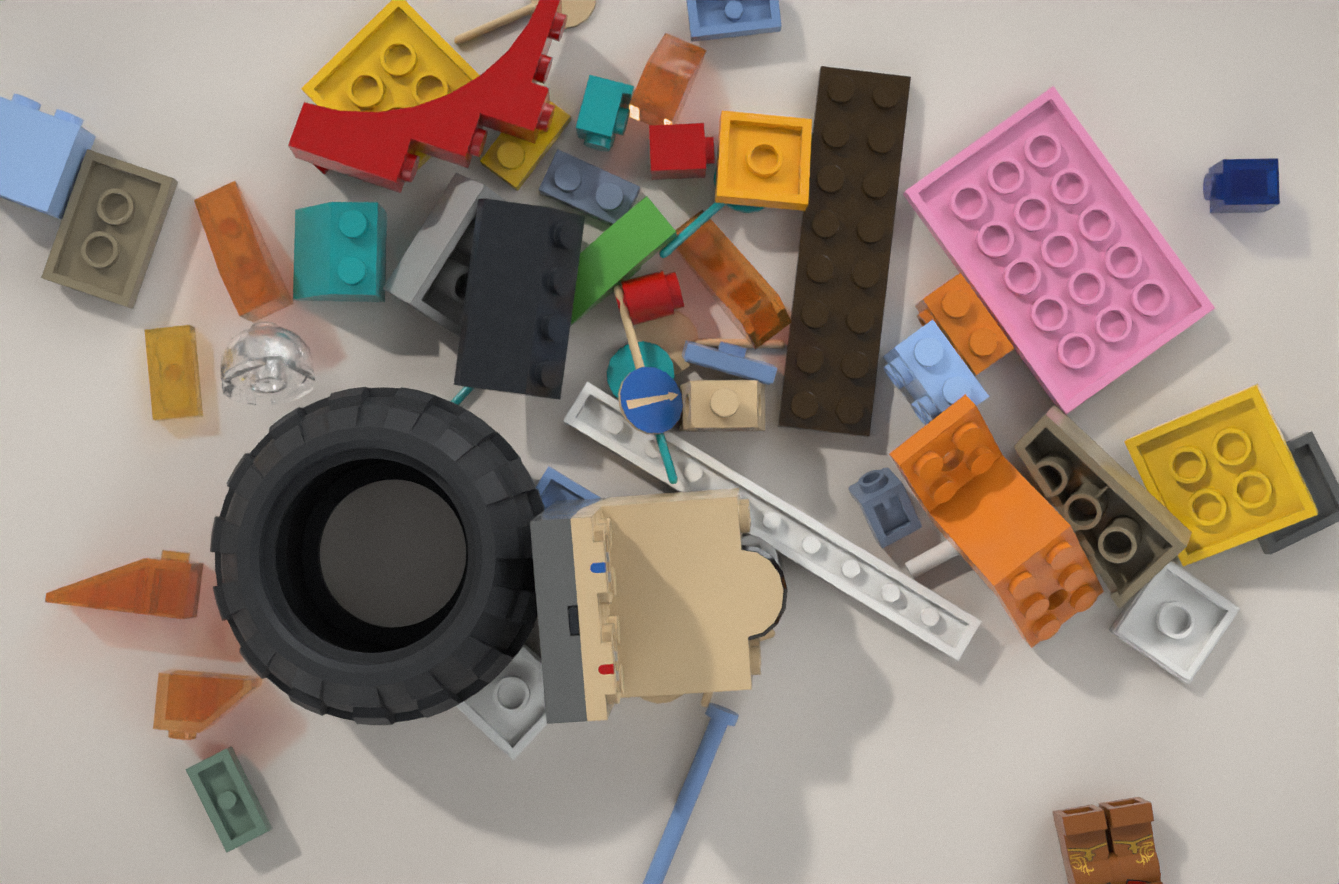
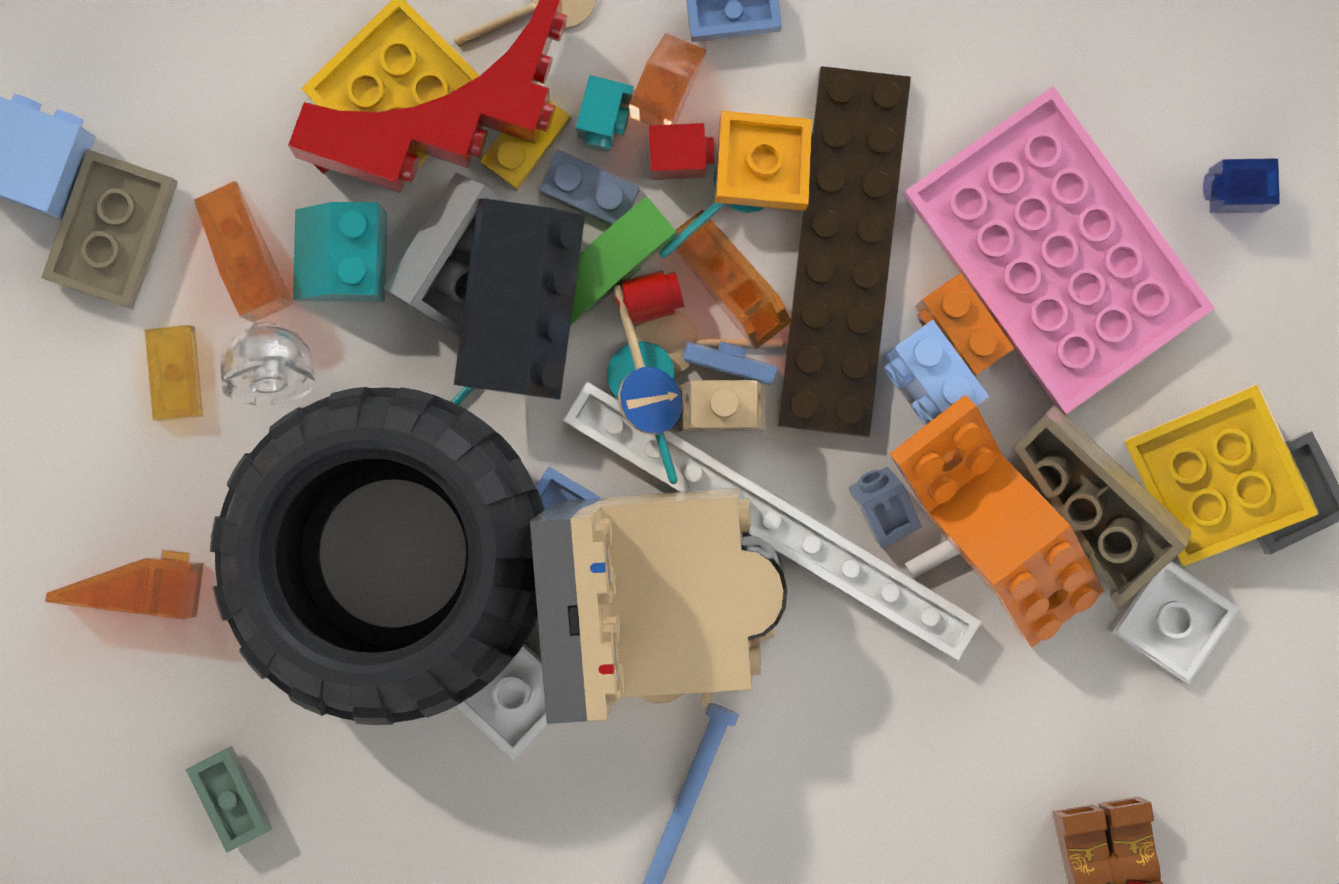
(198, 699): clear orange slope -> none

